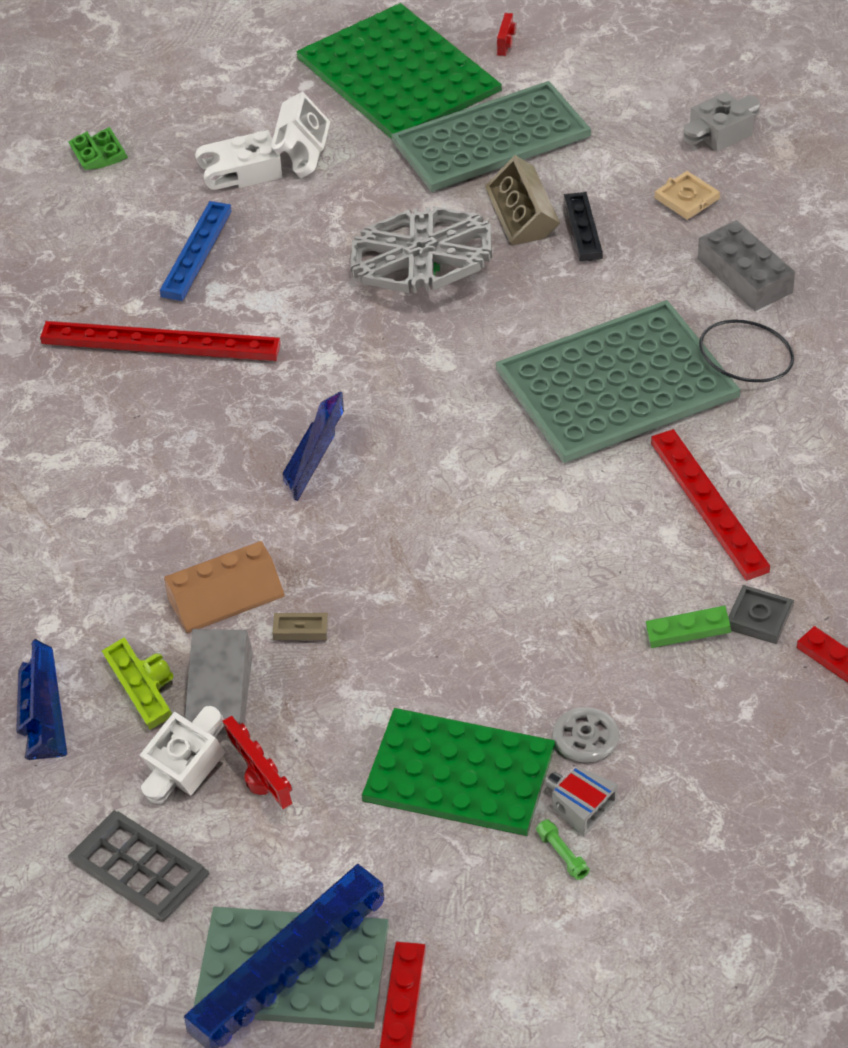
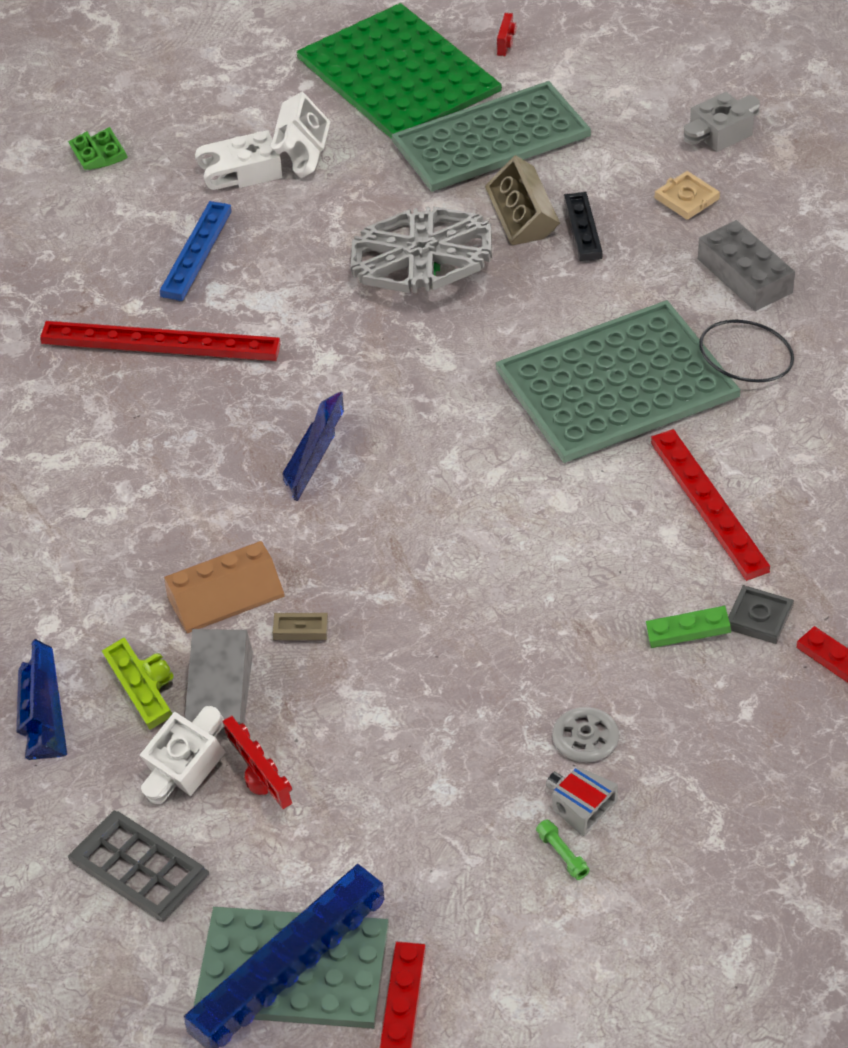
(459, 771): green plate -> none

